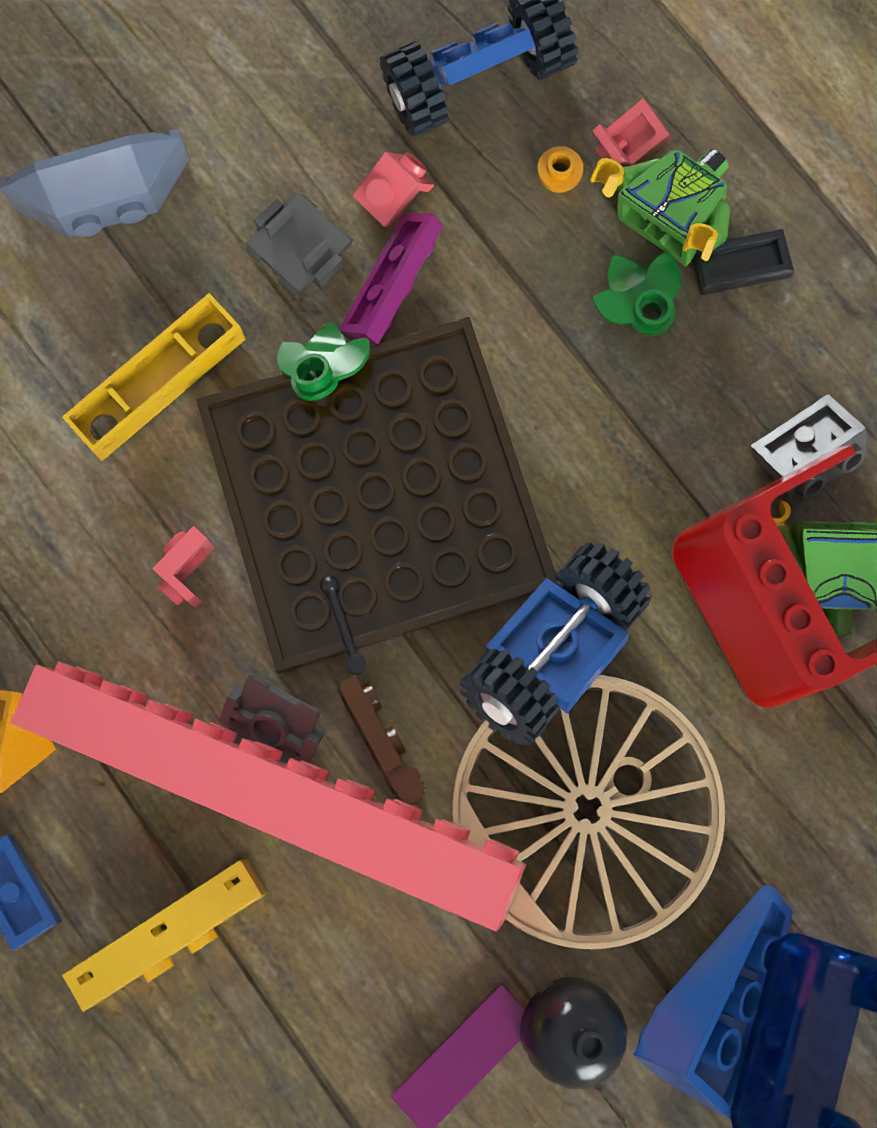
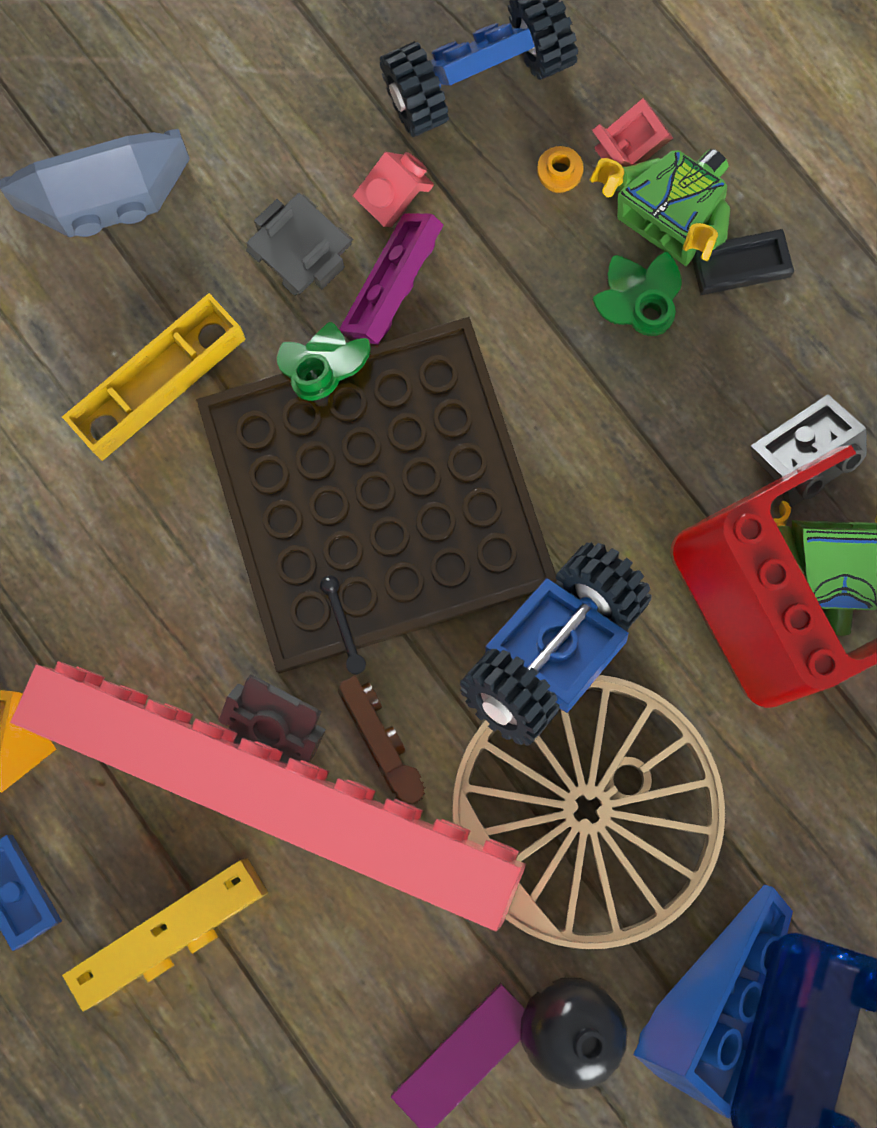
(182, 557): coral bracket -> none

